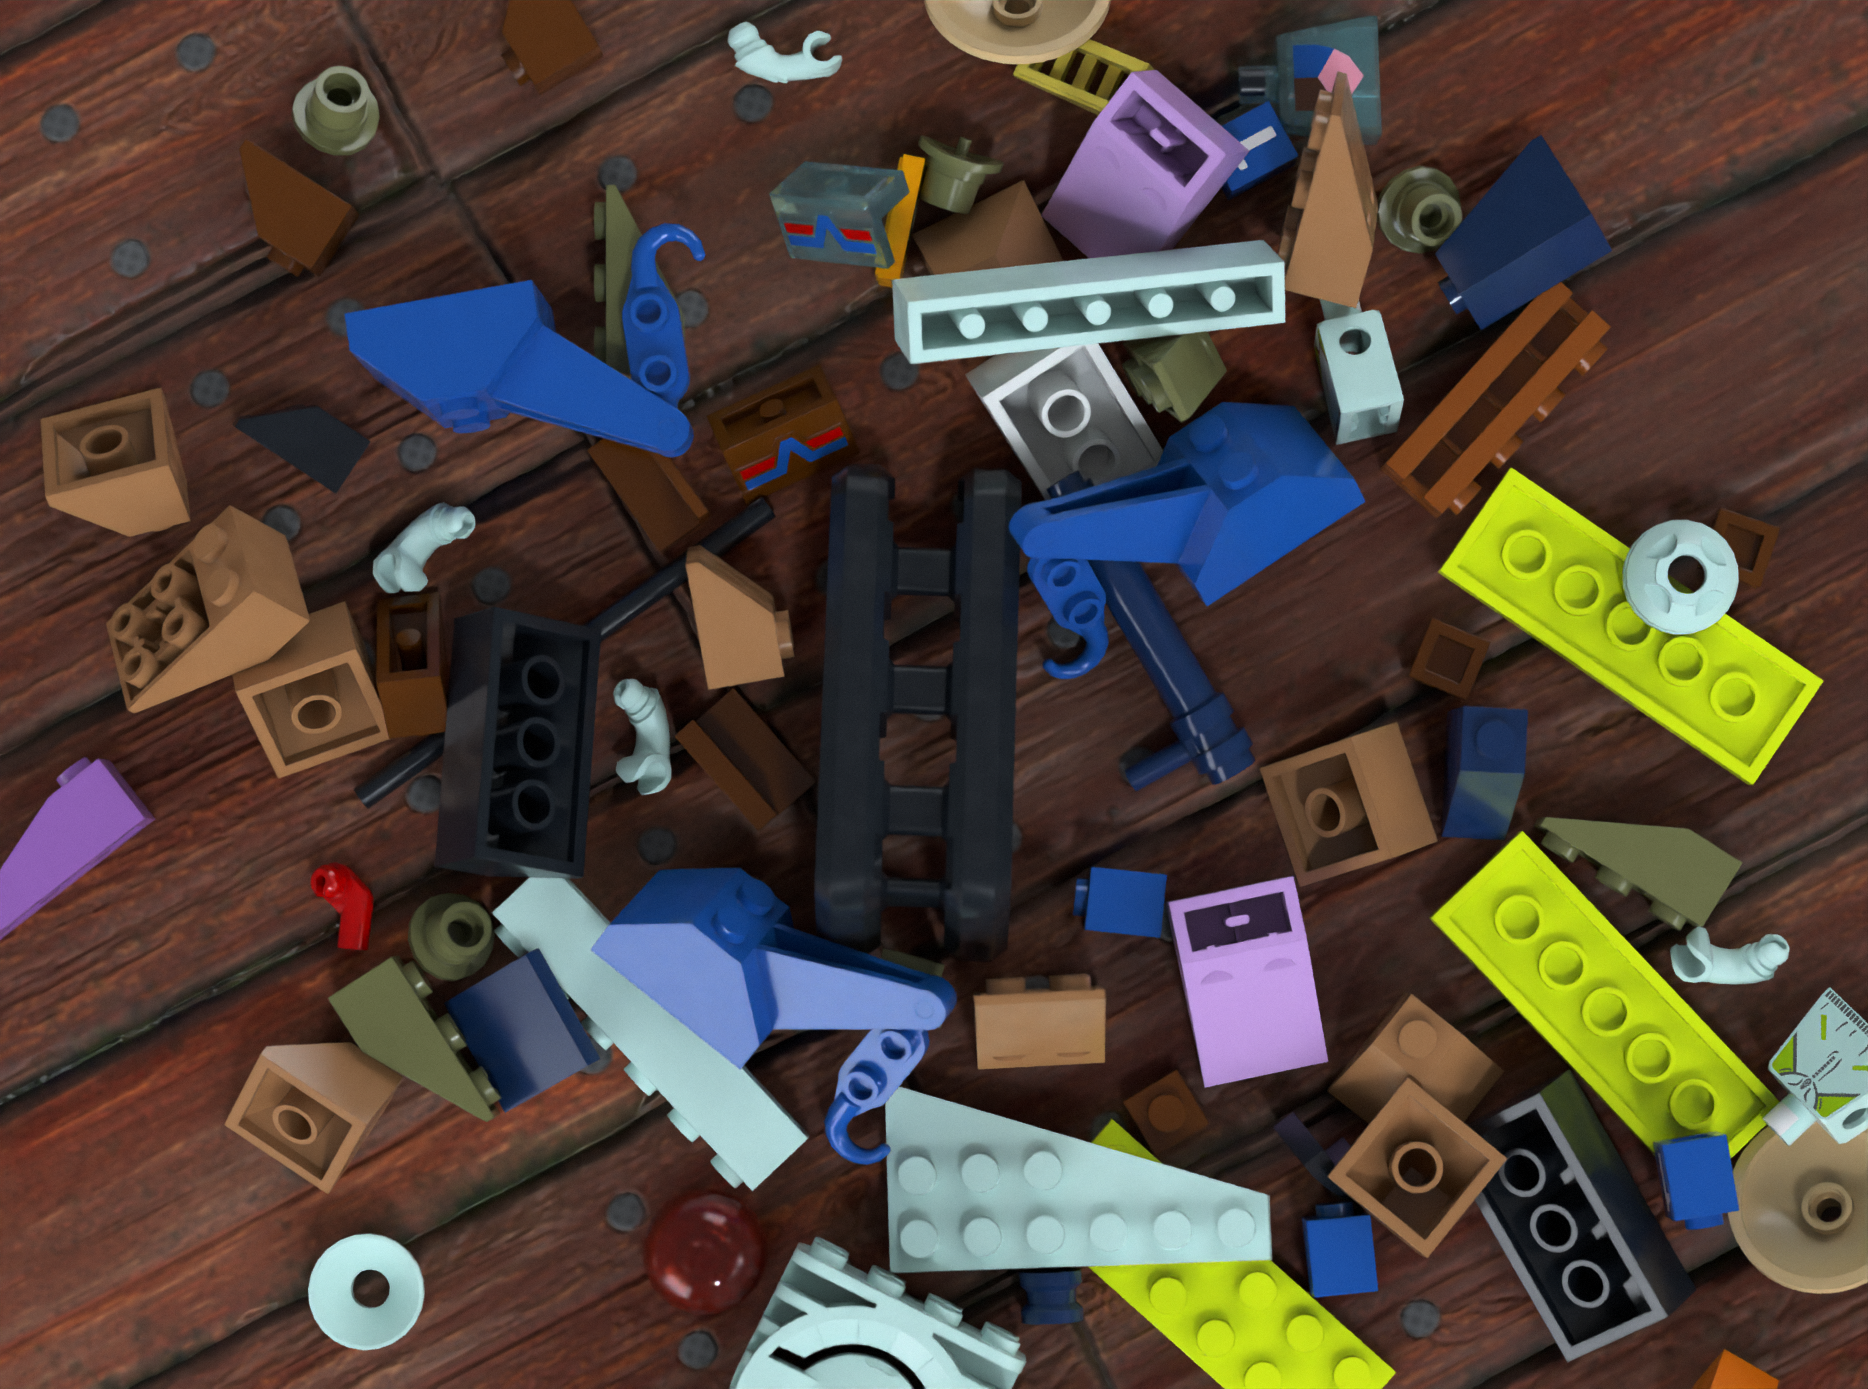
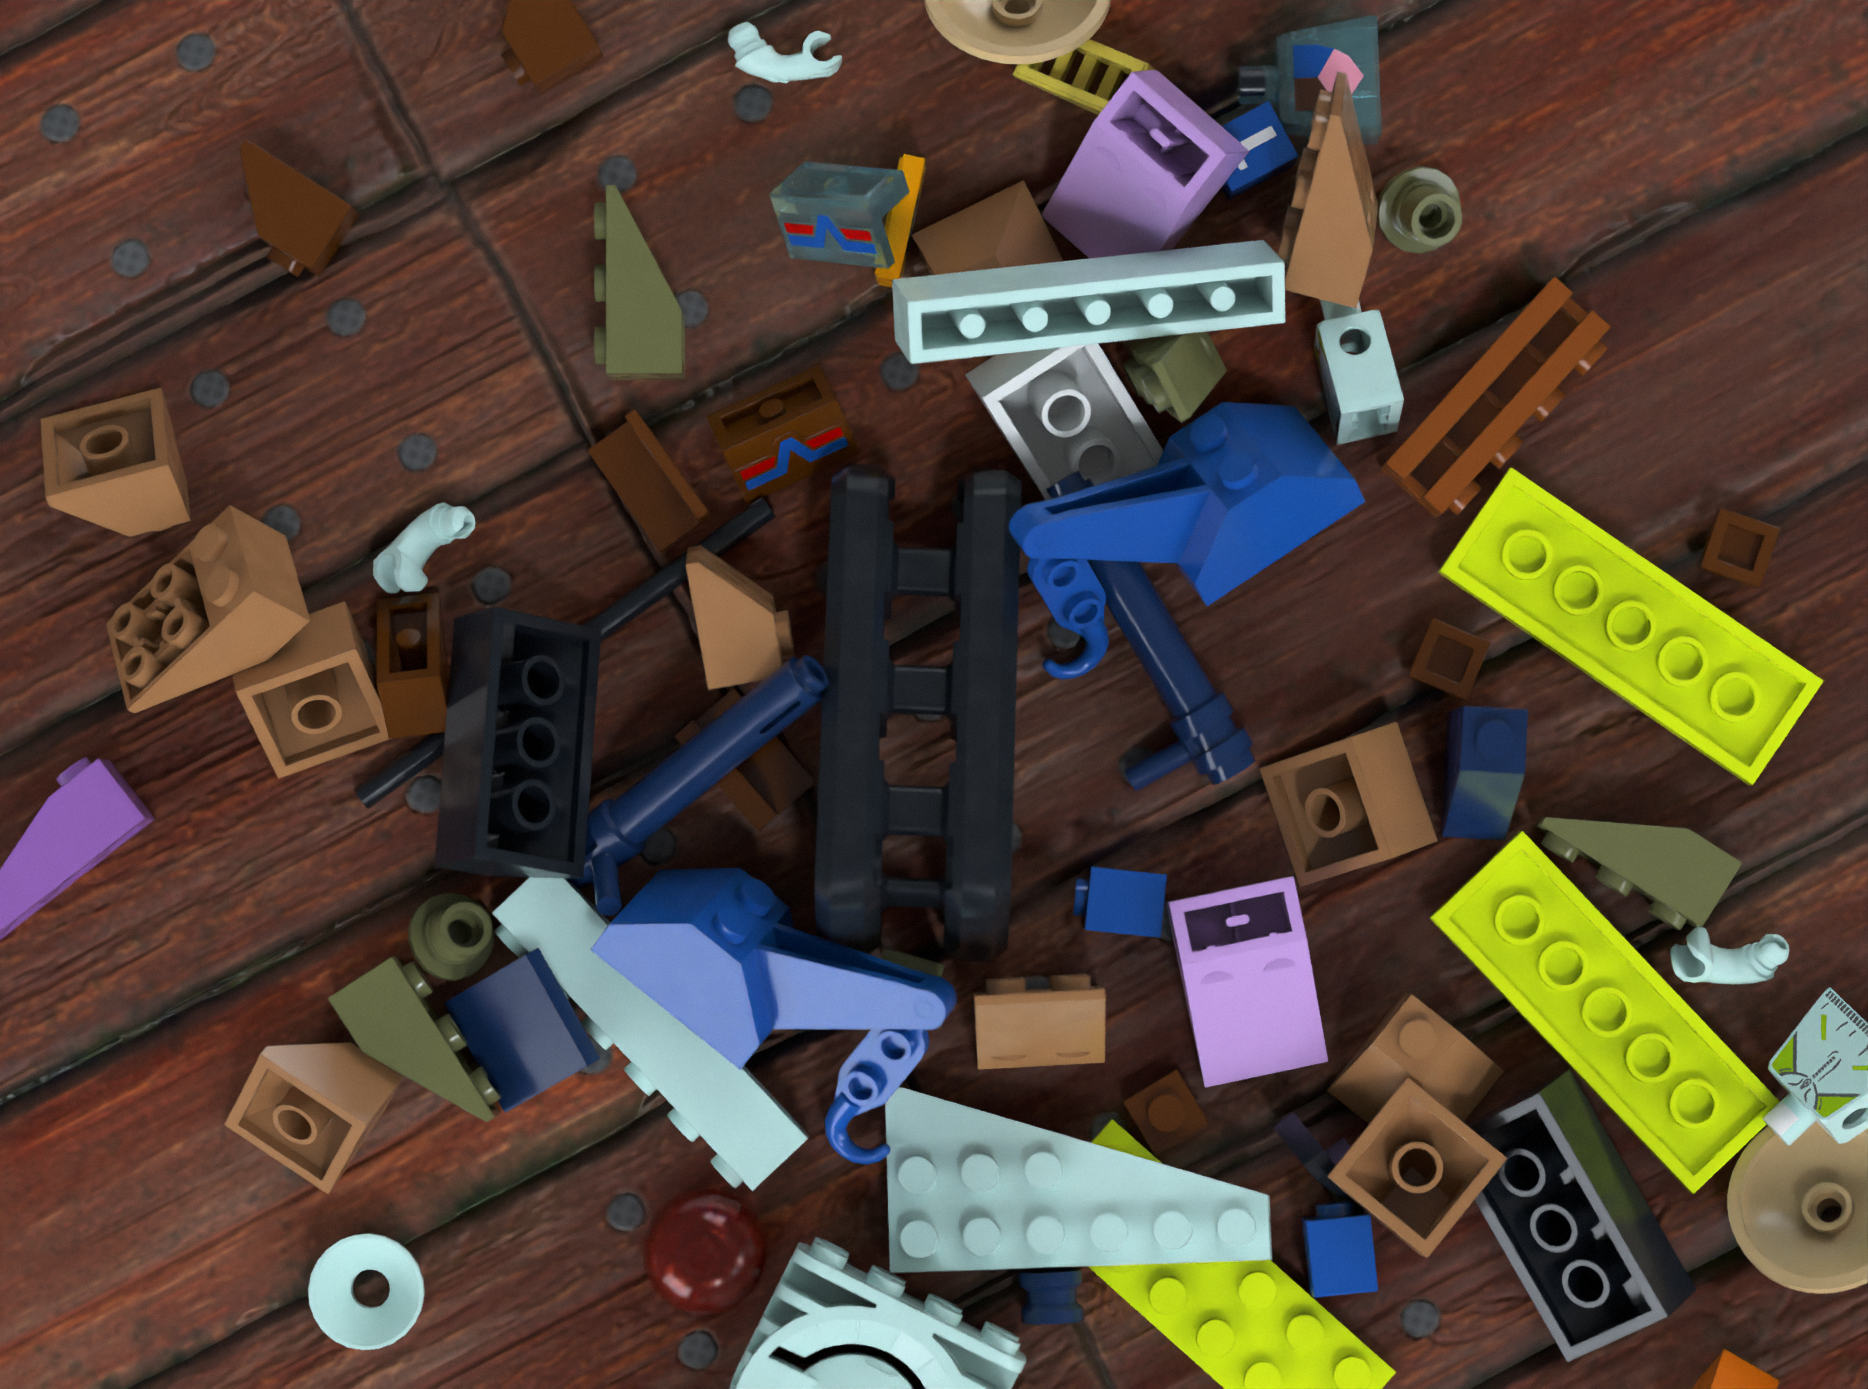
(308, 441): black slope -> none
(336, 112): olive piece -> none
(350, 899): red arm -> none
(500, 354): blue slope -> none
(621, 826): none -> dark blue cylinder
(652, 749): light aqua piece -> none
(954, 174): olive piece -> none
(1519, 239): dark blue slope -> none
(1648, 584): light aqua piece -> none
(1696, 1179): blue brick -> none

